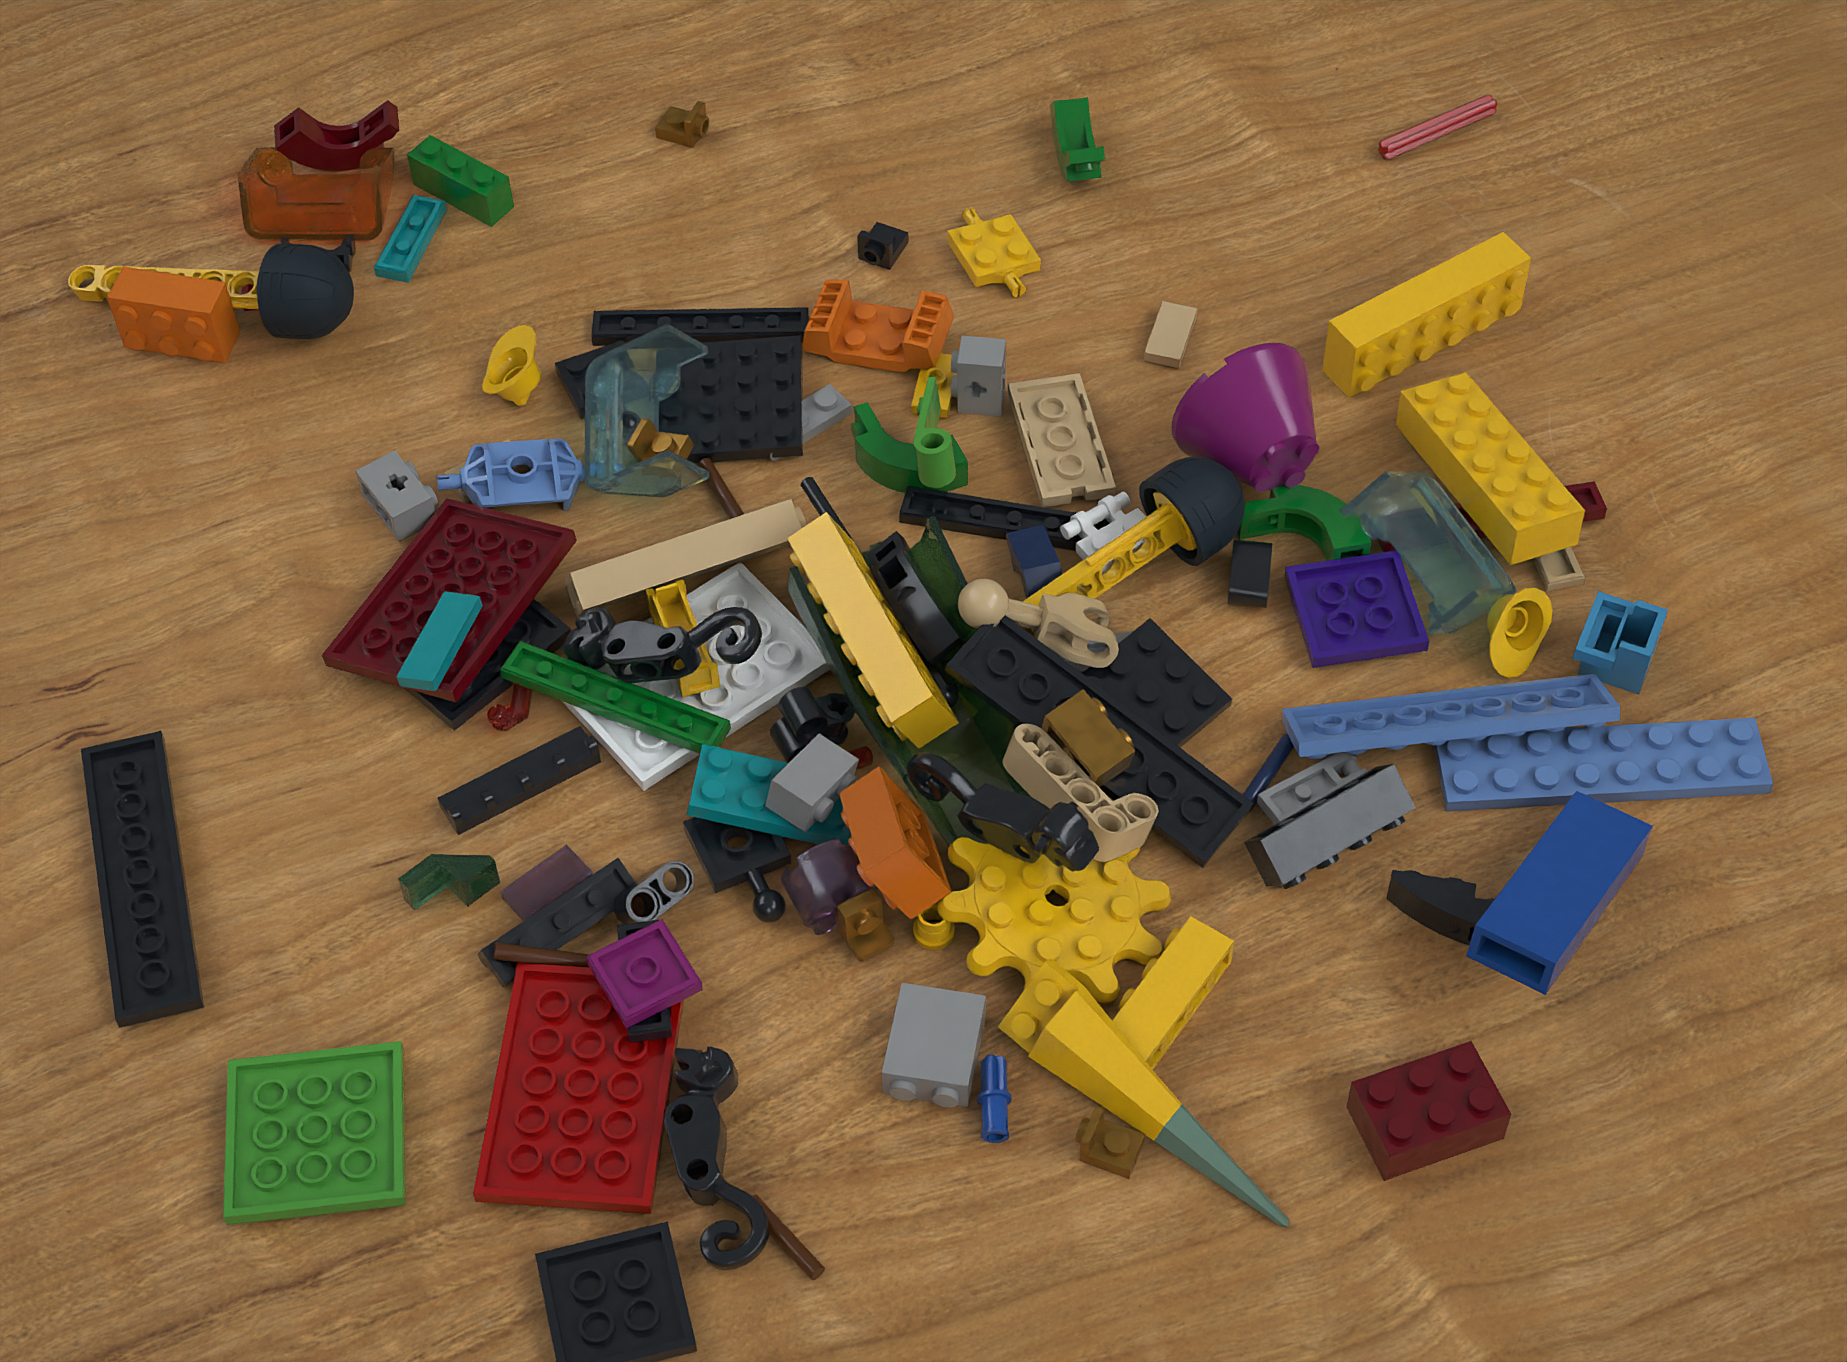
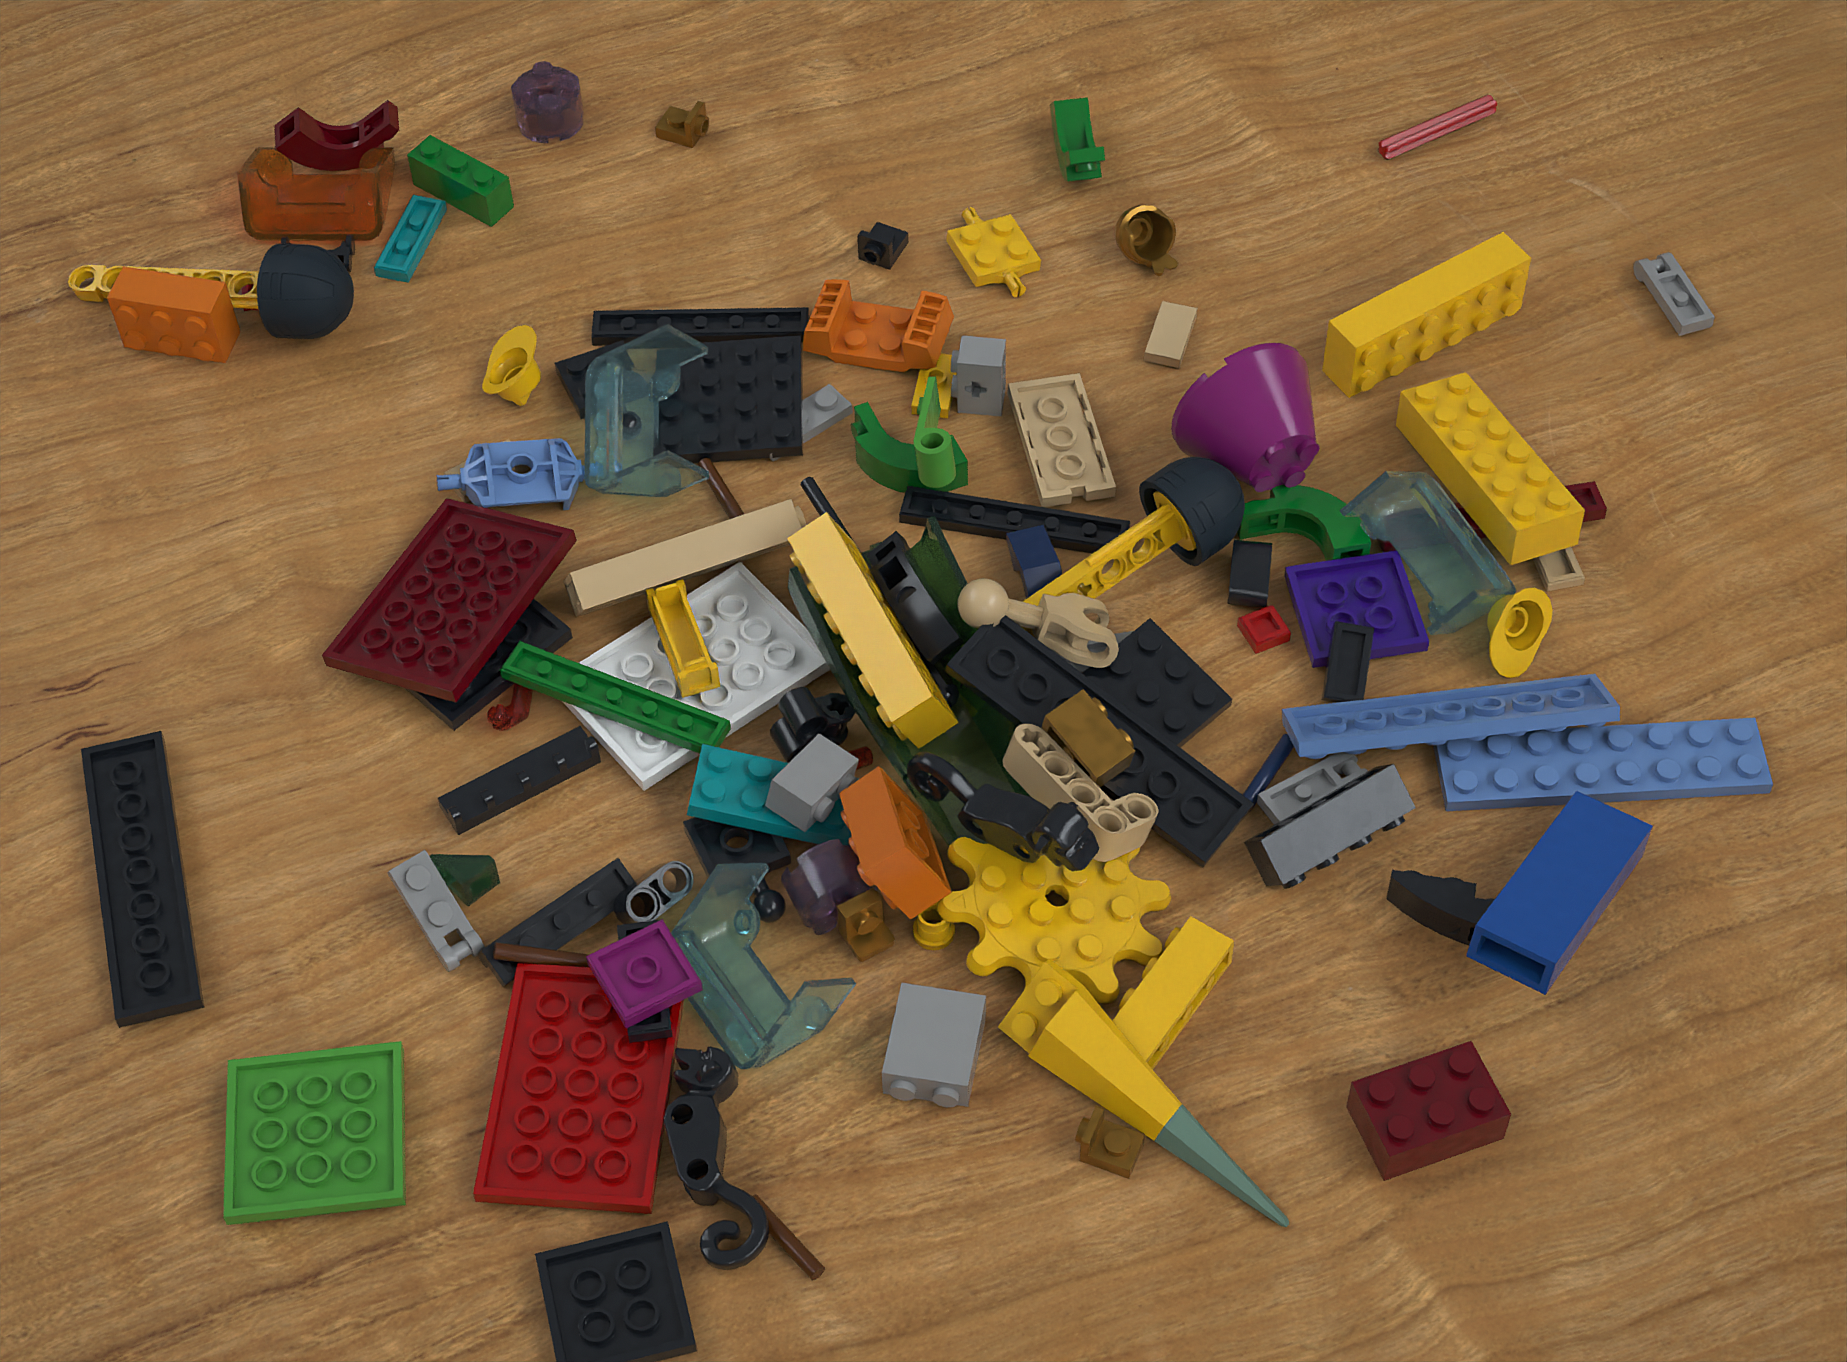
(397, 494): light grey brick -> none
(435, 909): none -> light grey plate
(439, 641): teal tile -> none
(545, 883): tile -> none
(548, 103): none -> brick
(649, 442): pearl gold bracket -> none
(655, 649): black animal -> none
(739, 995): none -> clear light blue windscreen
(994, 1099): blue axle -> none
(1093, 539): white plate -> none
(1147, 237): none -> pearl gold hat
(1264, 629): none -> red tile
(1347, 662): none -> black tile
(1620, 641): dark azure plate -> none
(1674, 293): none -> light grey plate

